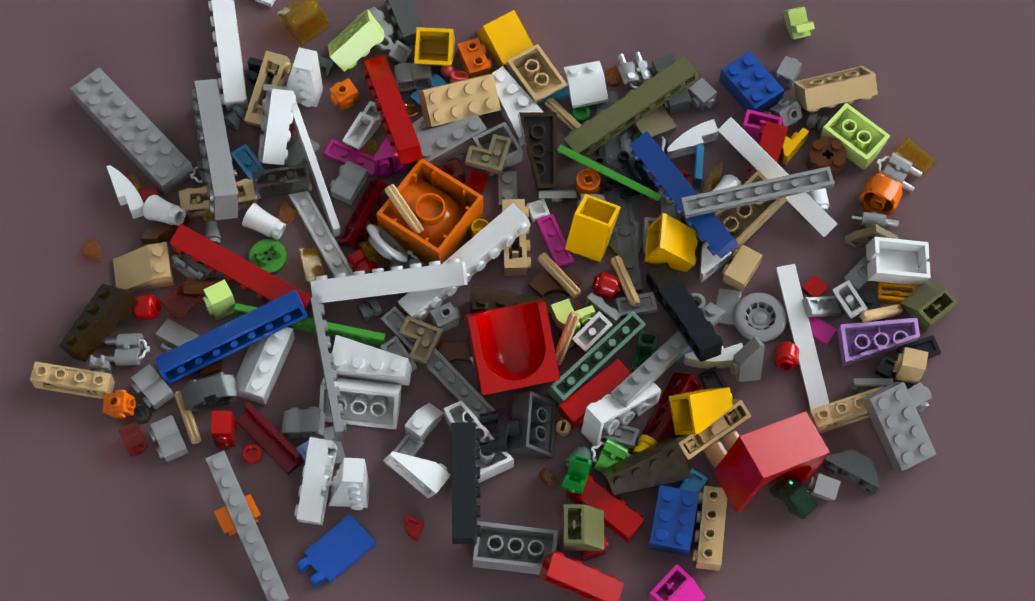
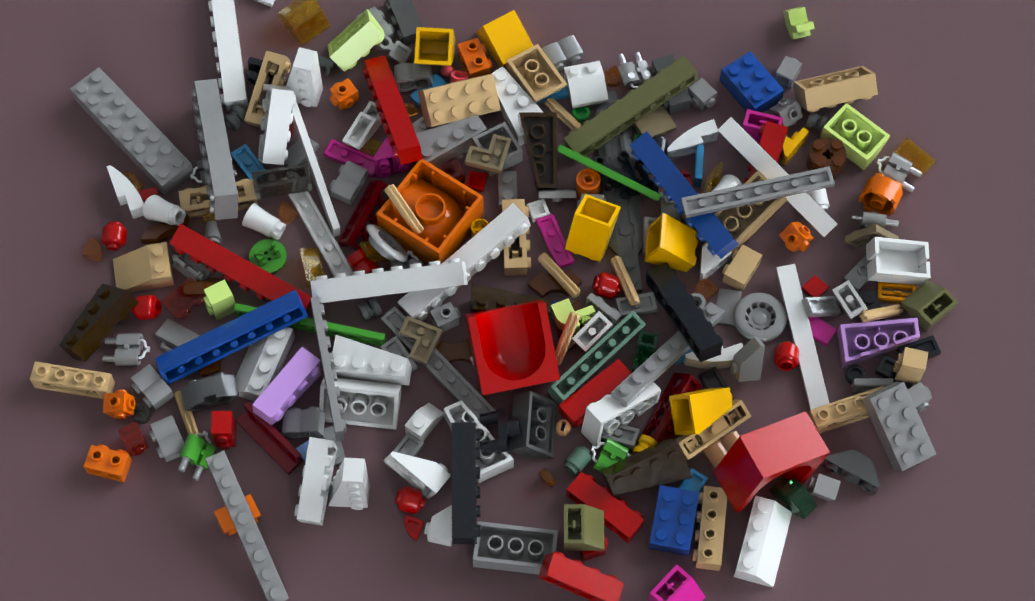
(100, 364): light grey plate -> none
(108, 462): none -> orange brick
(114, 235): none -> red head
(195, 451): none -> bright green piece
(252, 454): red tile -> none
(288, 386): none -> lavender wedge
(336, 551): blue tile -> none
(410, 499): none -> red head
(440, 527): none -> white slope
(564, 52): none -> light grey brick
(577, 475): green brick -> none
(706, 288): none -> clear orange tile
(763, 542): none -> white slope
(796, 237): none -> orange brick
(854, 371): none -> black tile

